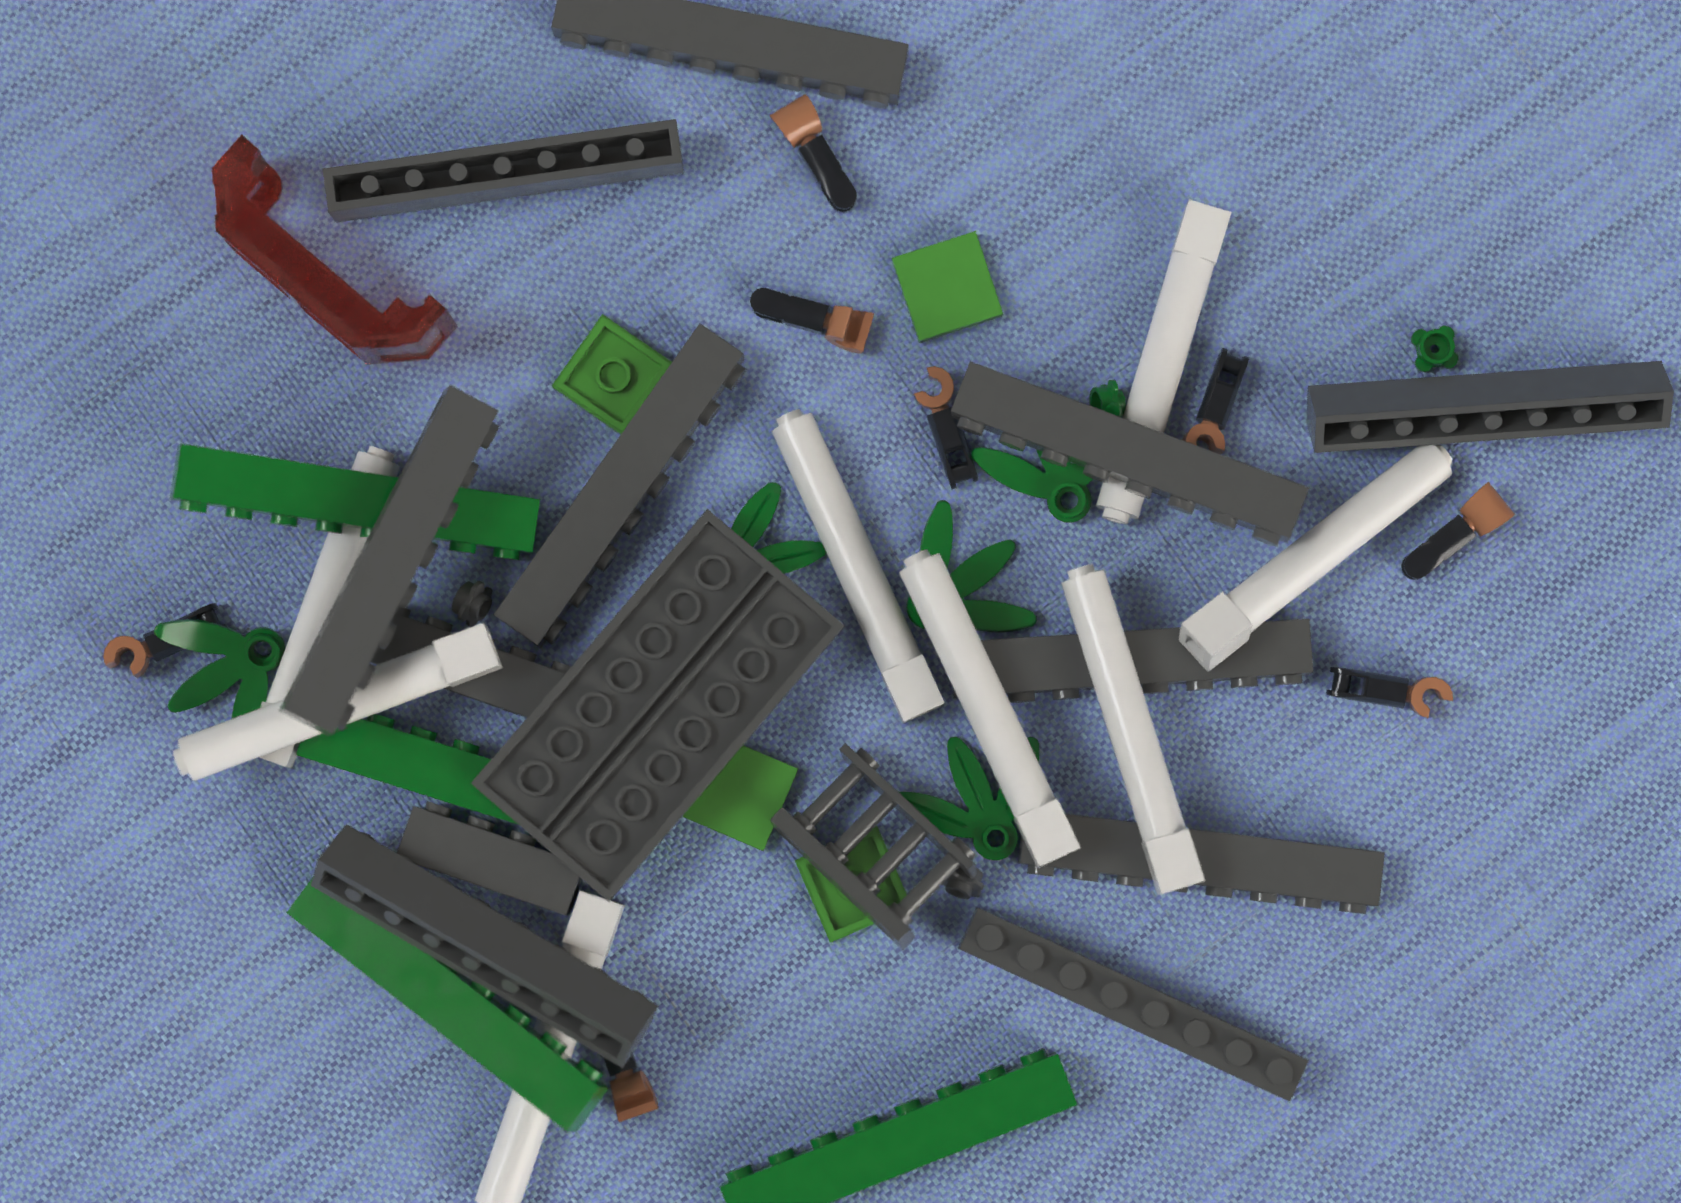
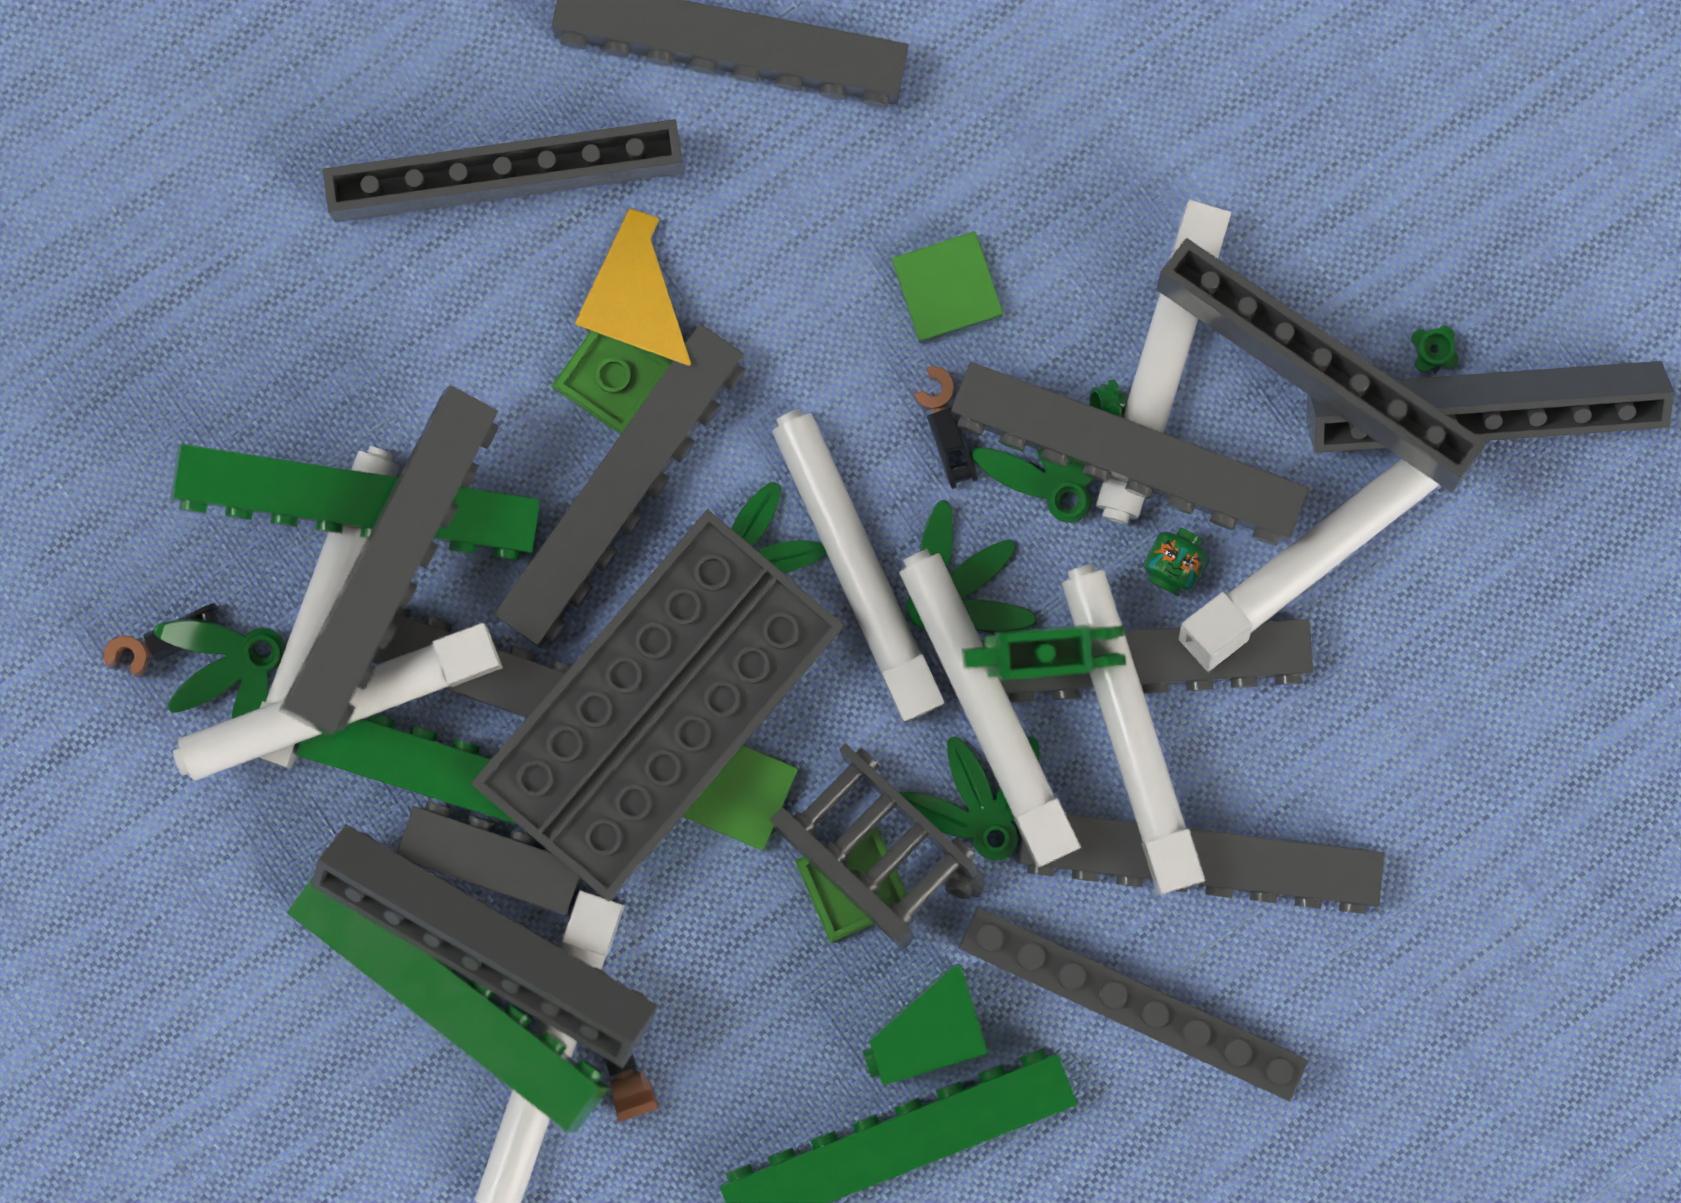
(244, 195): clear red windscreen -> none
(472, 602): dark grey plate -> none
(631, 294): none -> yellow sticker
(800, 126): piece -> none
(844, 326): piece -> none
(928, 1032): none -> green slope
(1043, 652): none -> green hinge
(1176, 561): none -> green head
(1217, 403): black piece -> none
(1320, 365): none -> dark grey brick
(1388, 689): black piece -> none
(1481, 514): piece -> none

